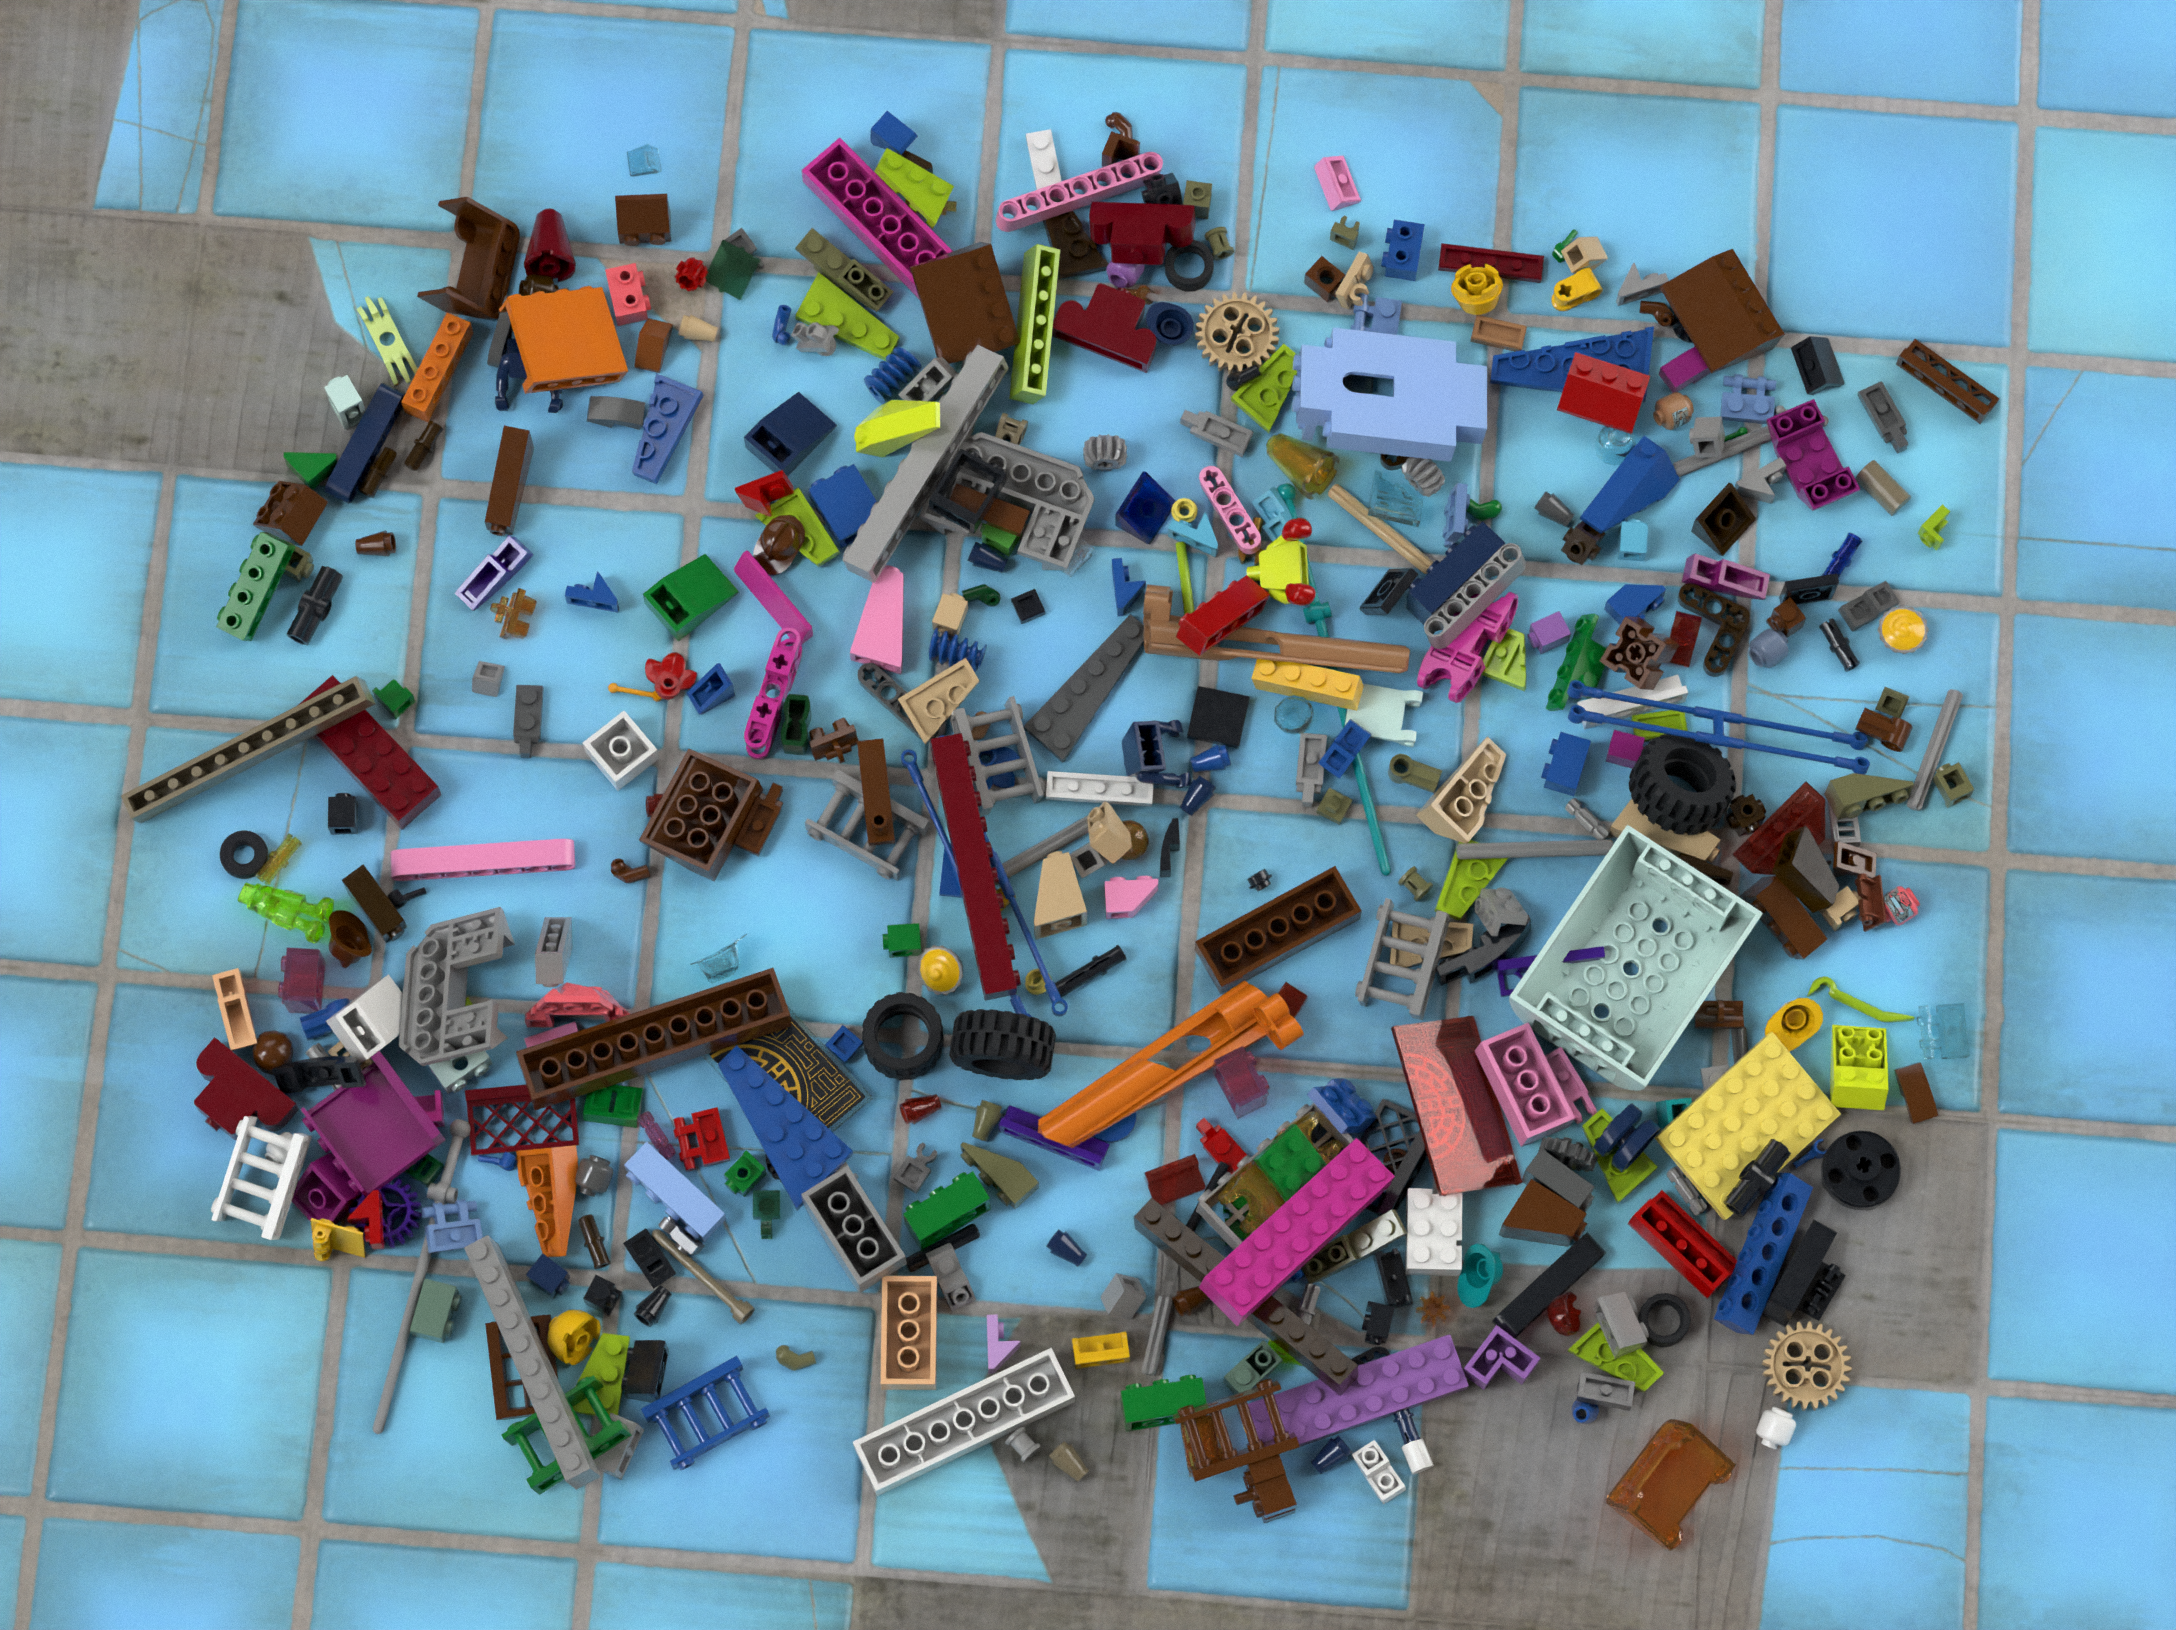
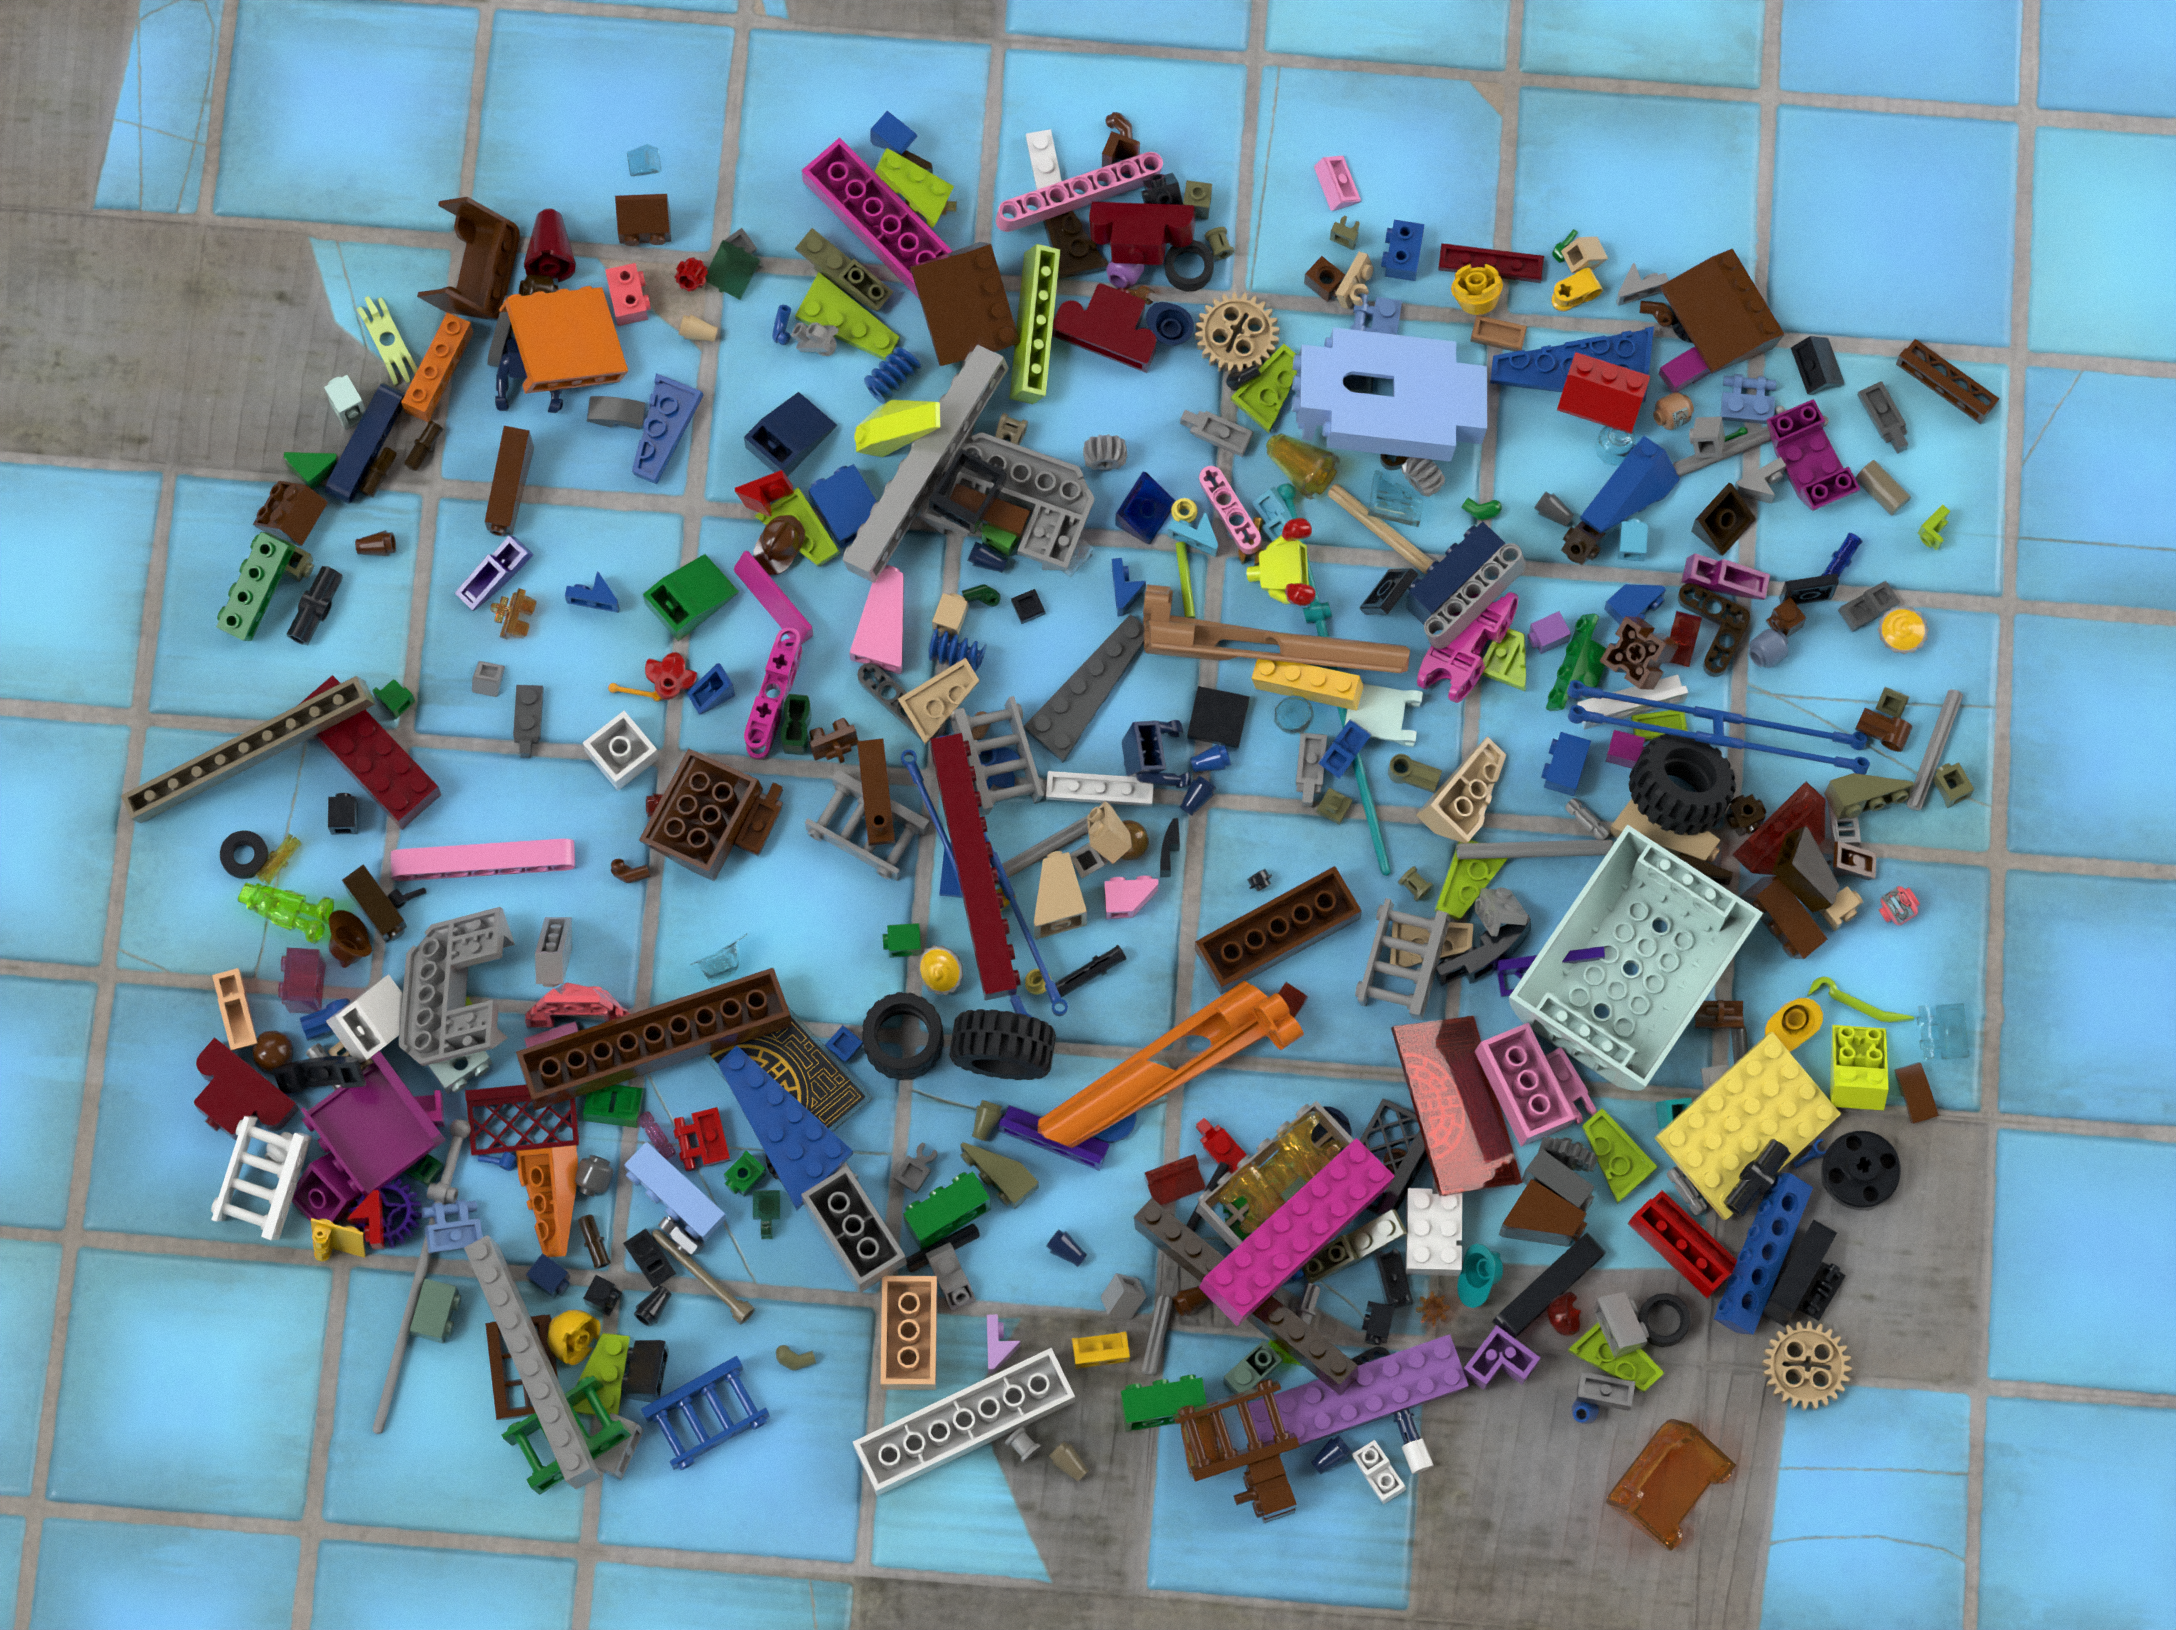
(652, 345): dark orange slope -> none
(918, 1108): clear red cone -> none
(930, 382): light grey brick -> none
(1222, 615): red brick -> none
(1241, 1082): clear pink brick -> none
(1290, 1162): green plate -> none
(1343, 1106): blue plate -> none
(1455, 512): medium blue plate -> none
(1624, 1135): dark blue wheel -> none
(1776, 1427): white head -> none
(1839, 644): black pin -> none
(1872, 902): copper hinge -> none

